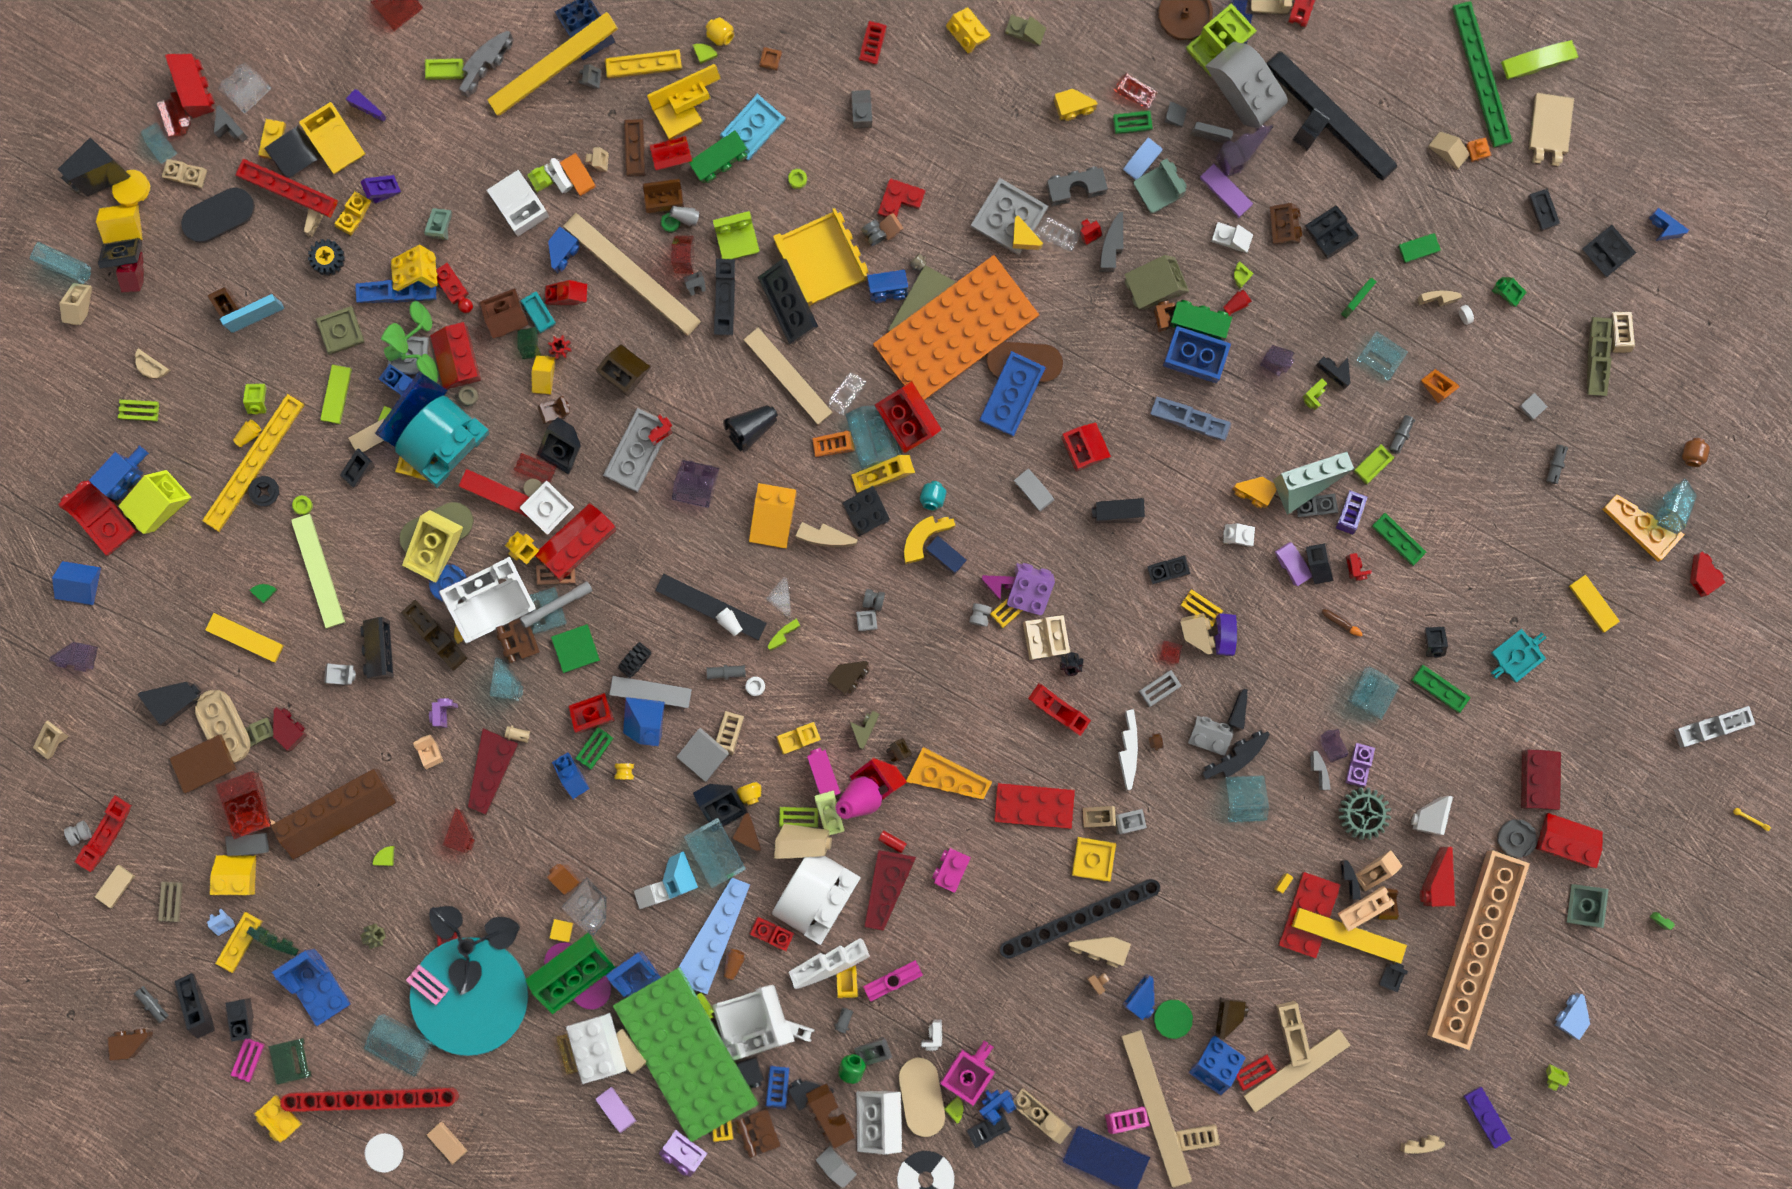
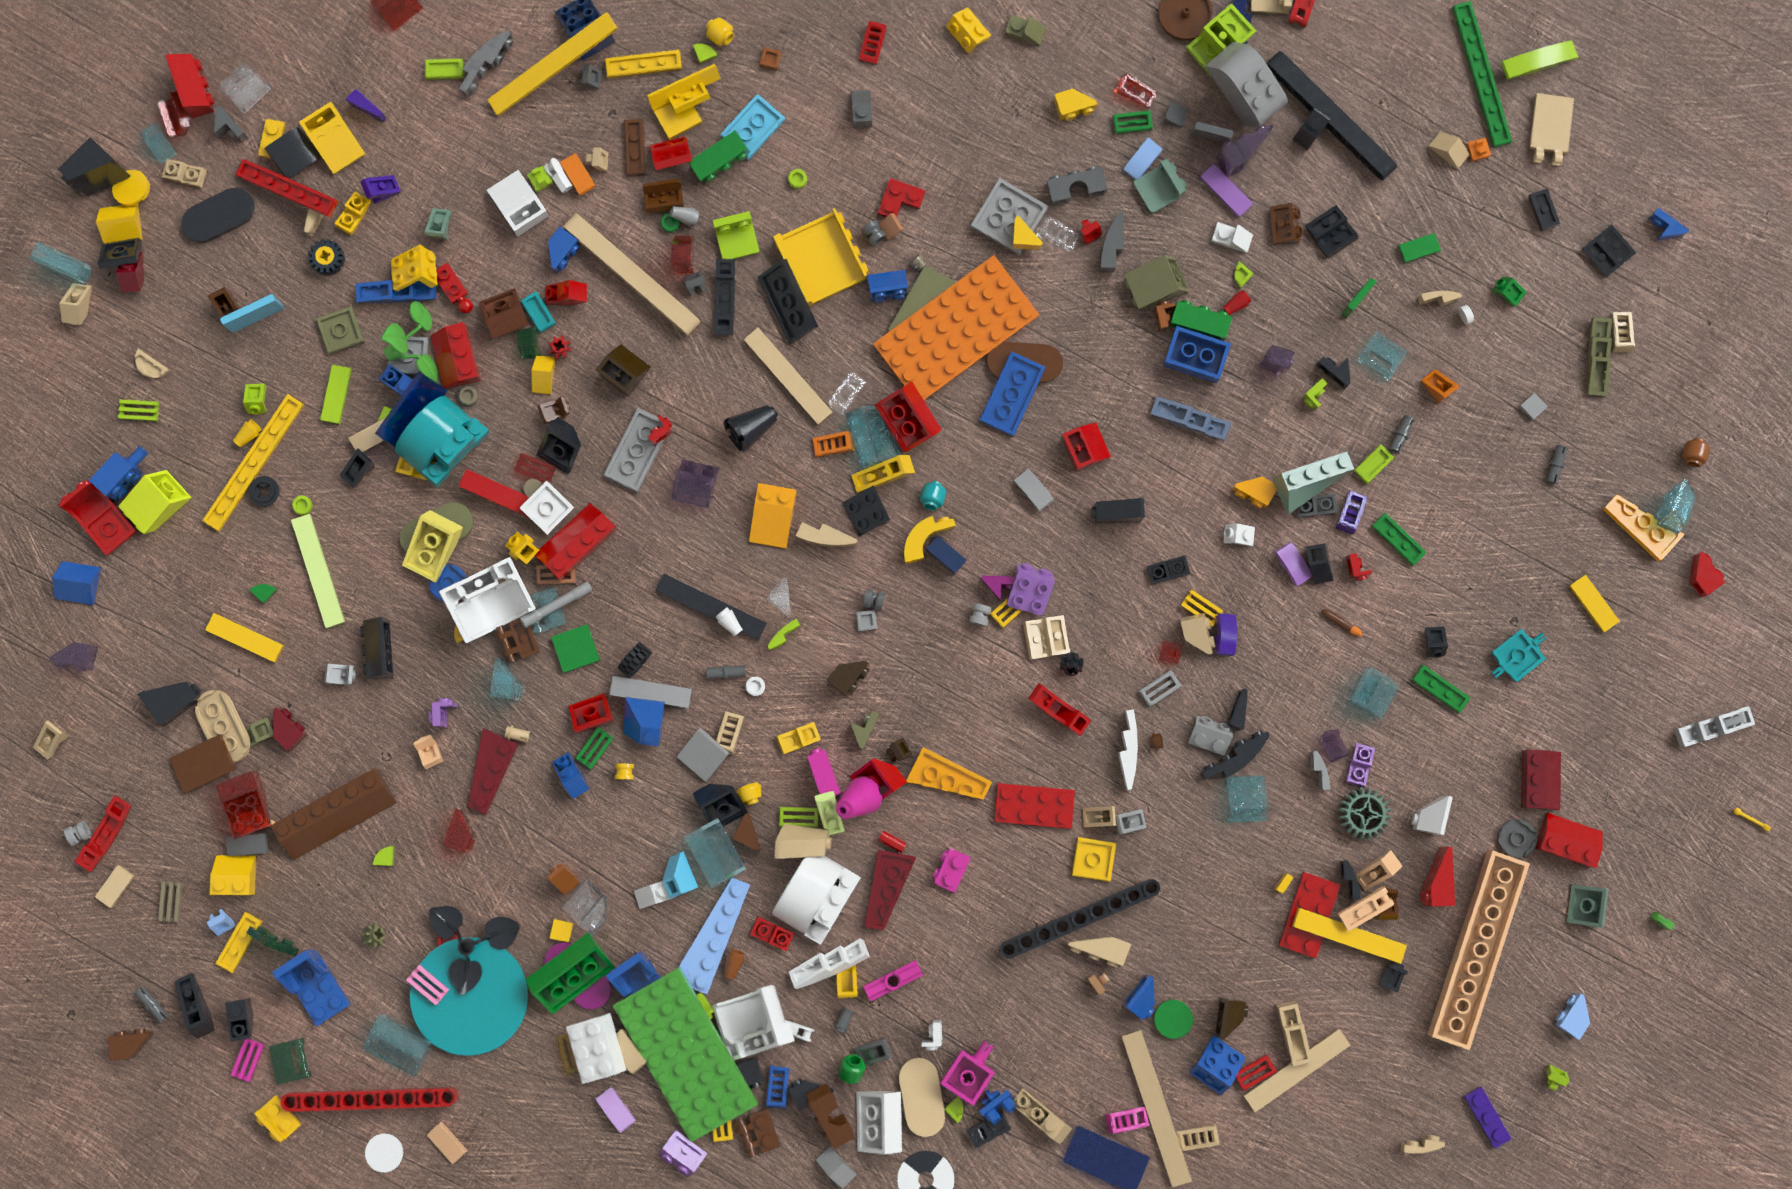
(434, 635): dark brown slope -> none

